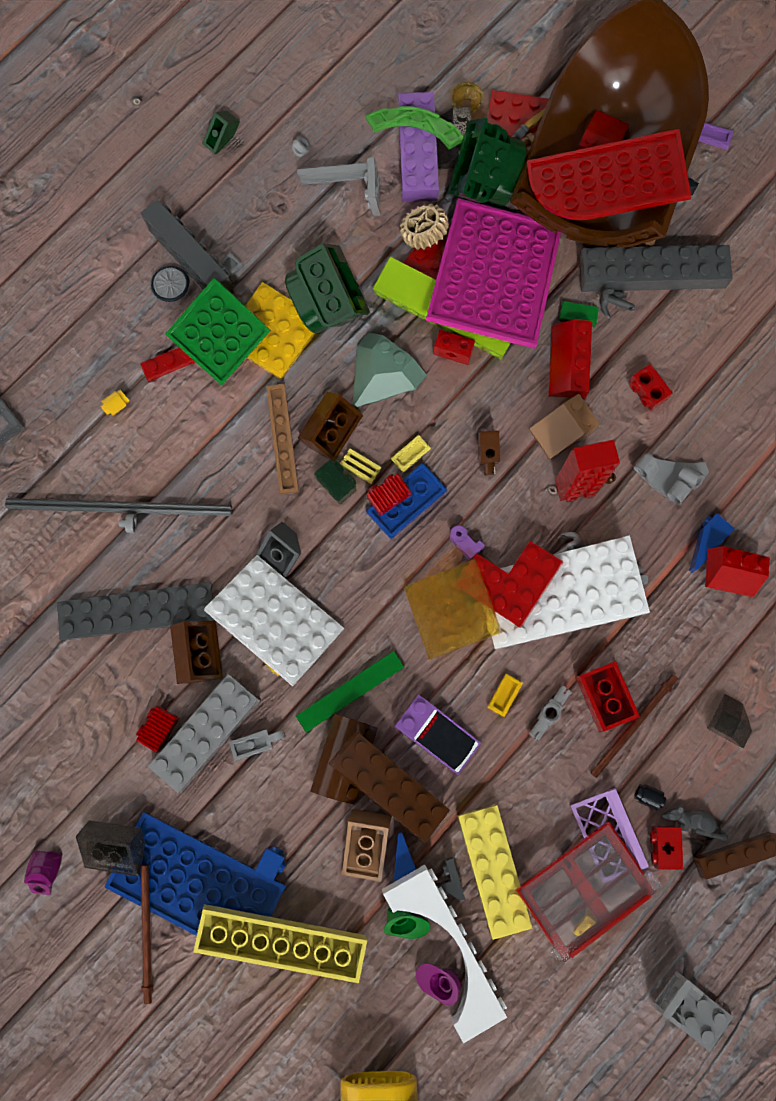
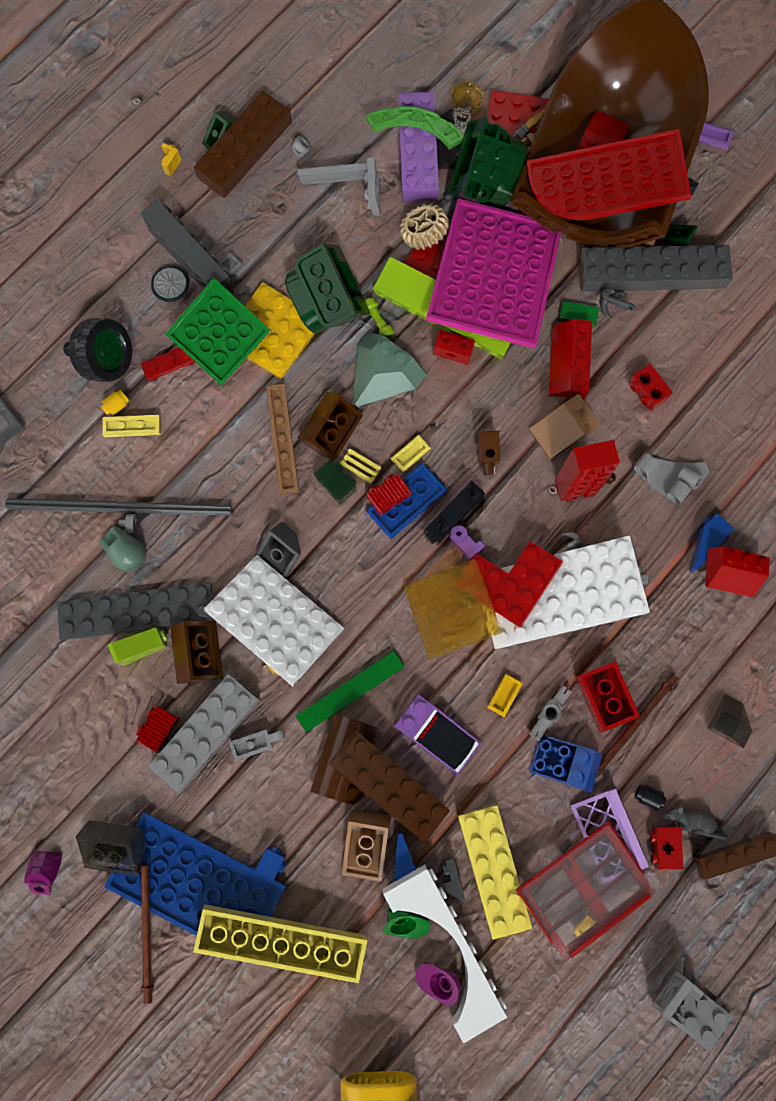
(99, 349): none -> black wheel
(123, 550): none -> sand green piece
(131, 426): none -> light yellow plate
(138, 646): none -> lime slope
(171, 159): none -> yellow bracket
(243, 144): none -> reddish brown brick
(384, 329): none -> lime piece
(453, 513): none -> black brick
(566, 763): none -> blue slope
(679, 235): none -> dark green slope

